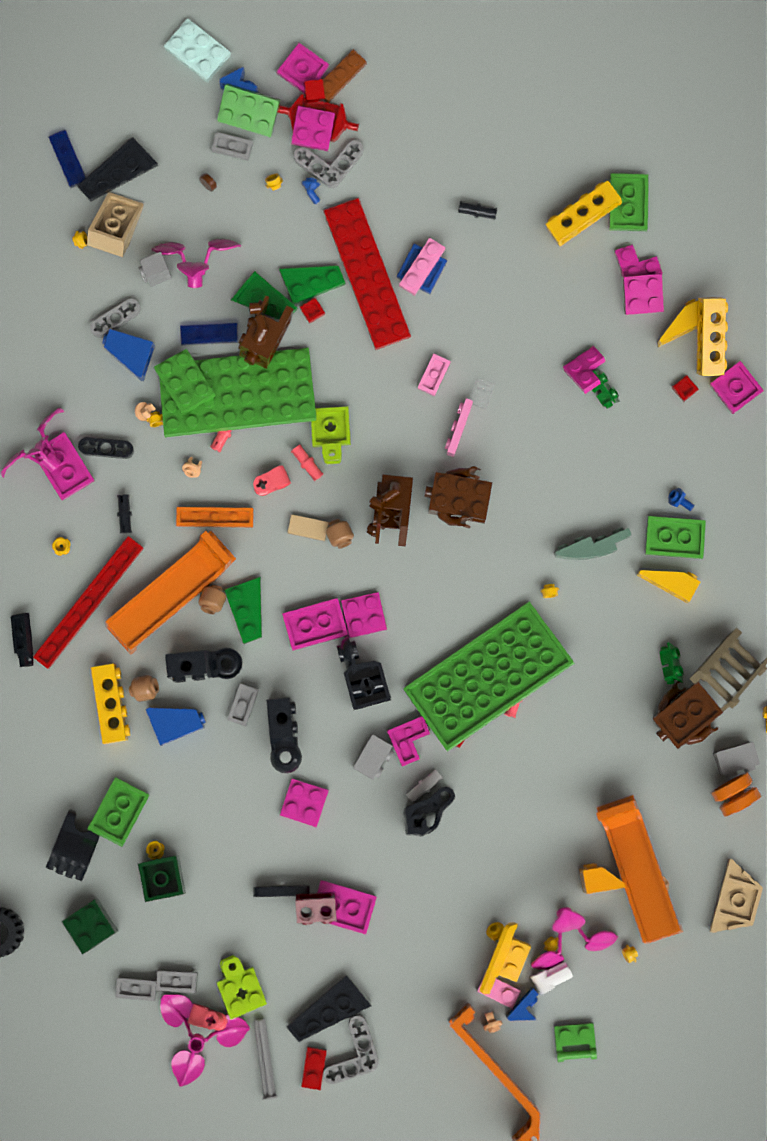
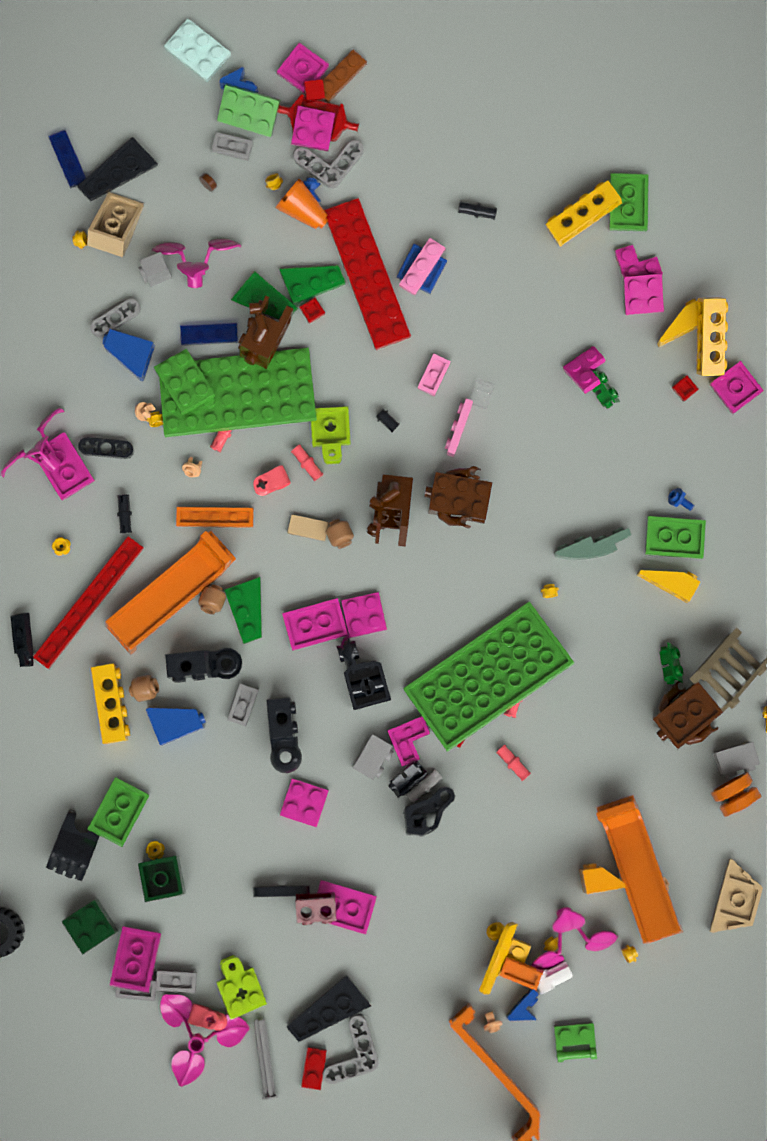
(135, 959): none -> dark pink plate
(303, 206): none -> orange cone
(387, 420): none -> black pin
(415, 774): none -> black hinge
(503, 993): bright pink plate -> none
(513, 763): none -> coral pin
(521, 973): none -> orange tile

